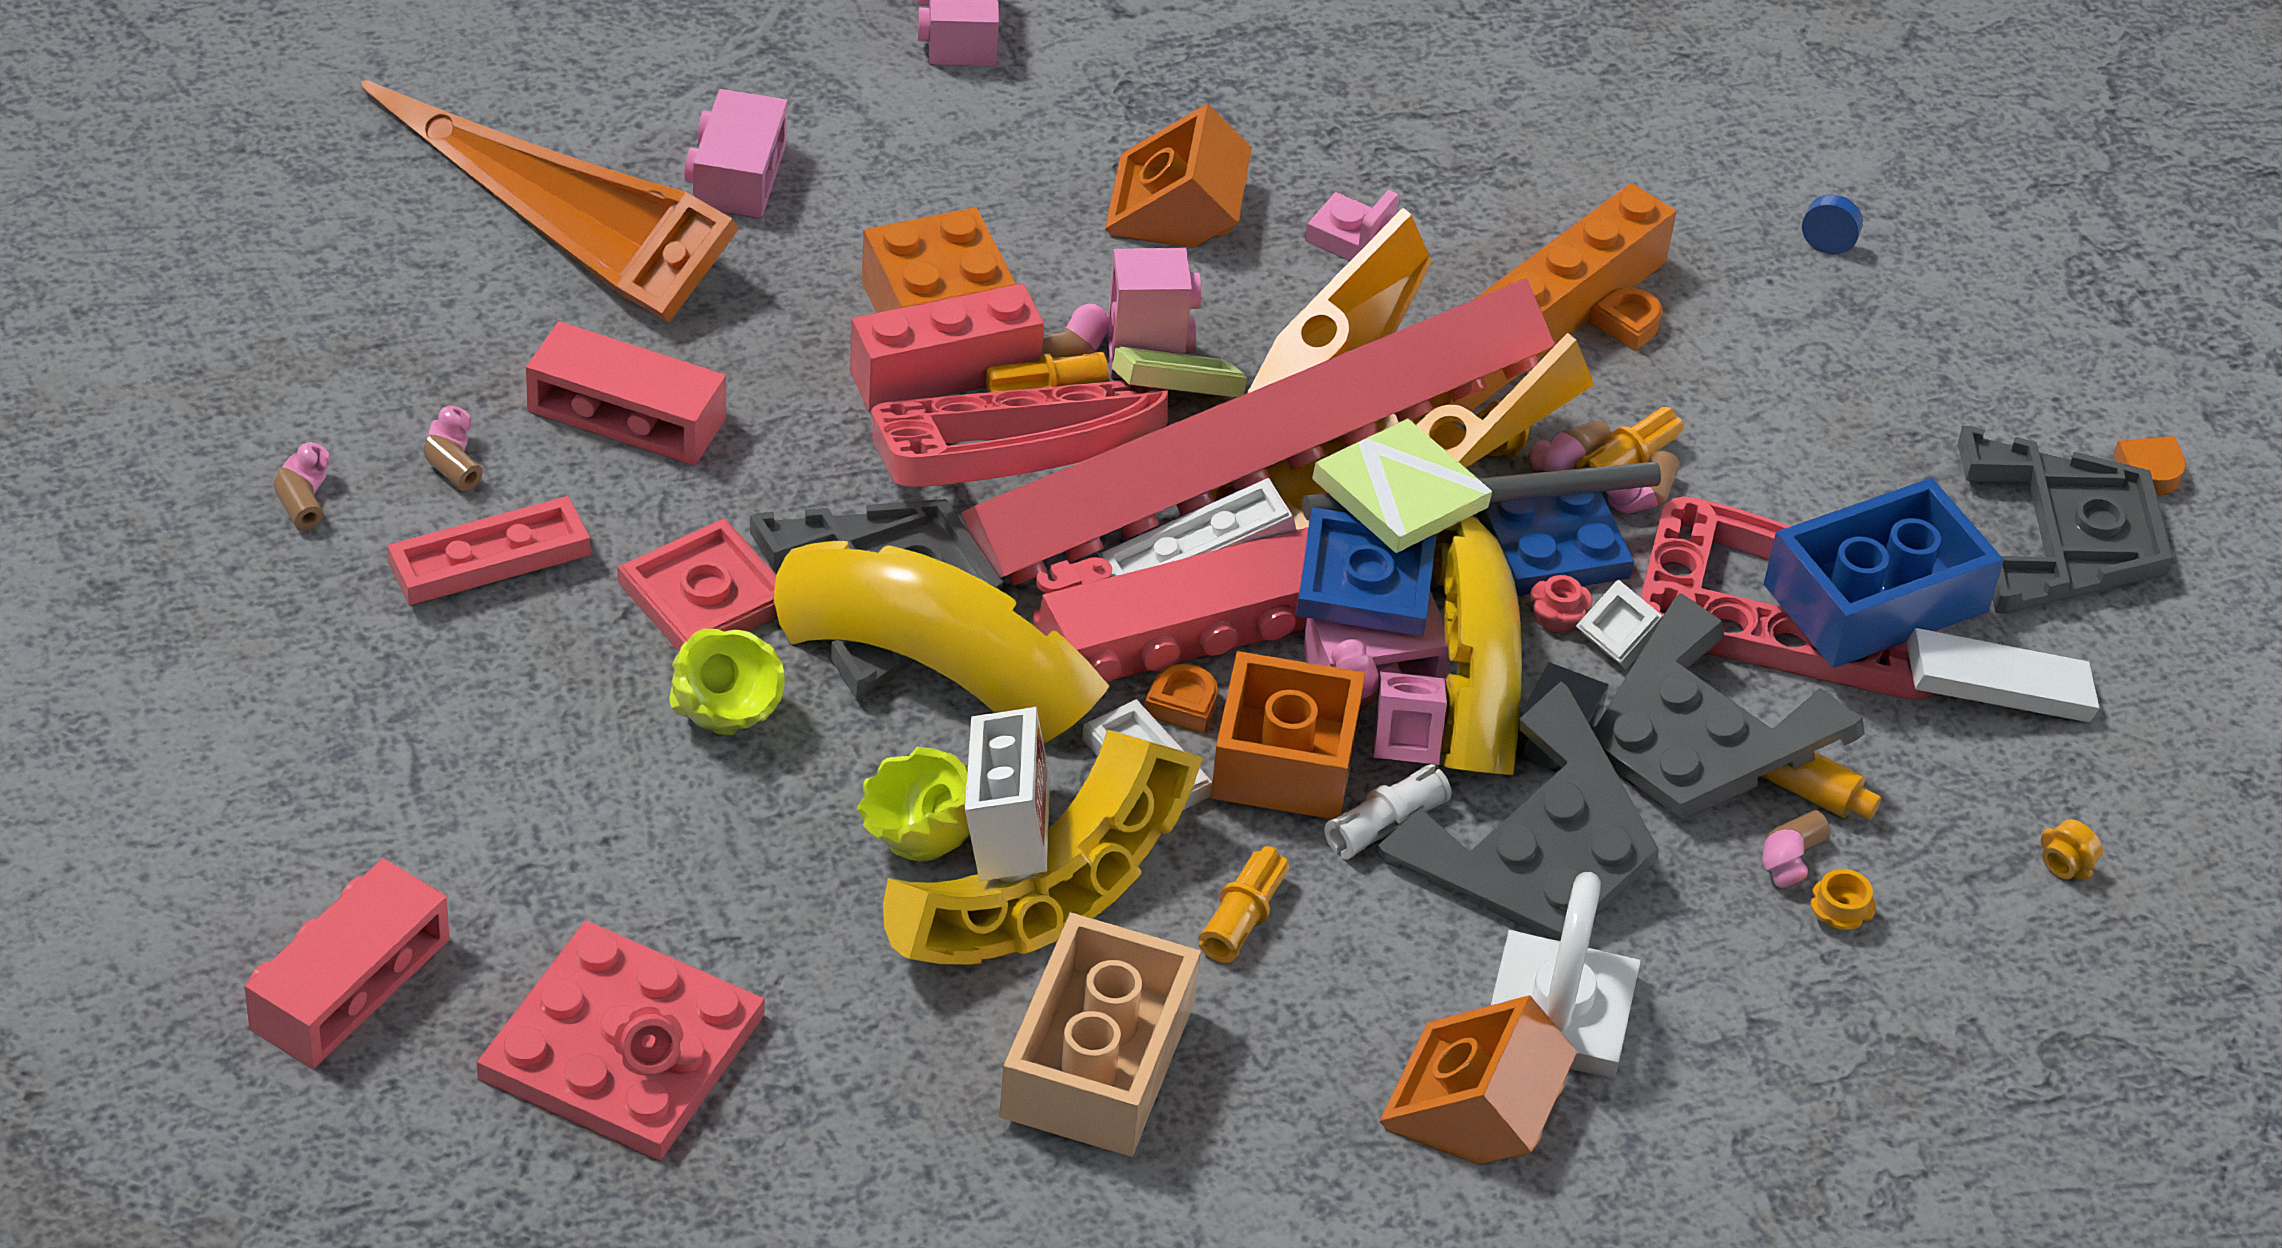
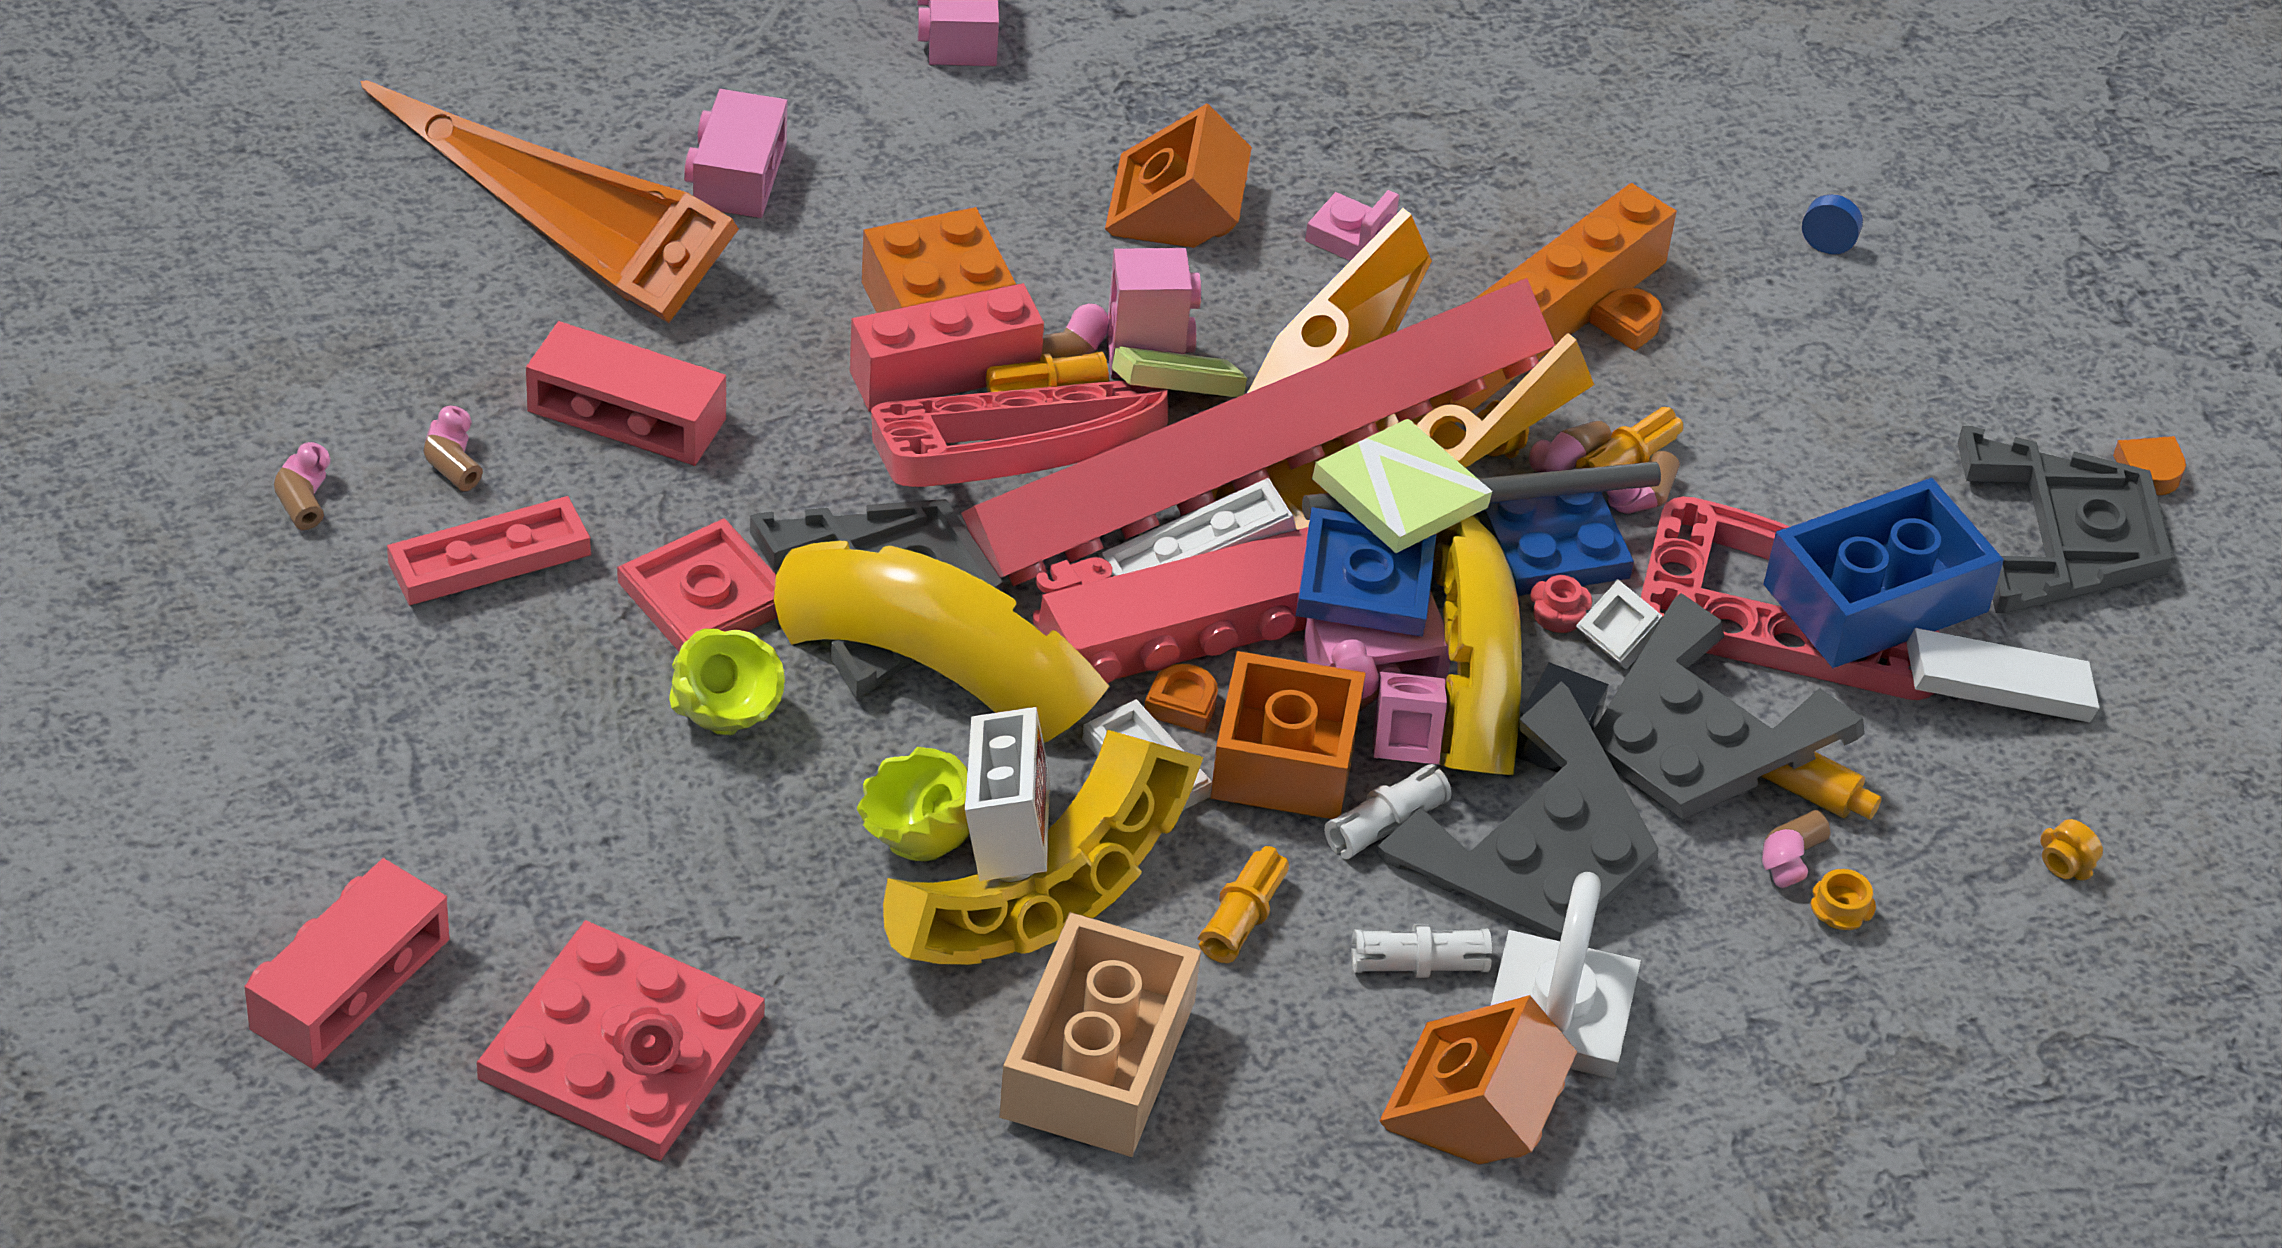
(1421, 950): none -> white pin

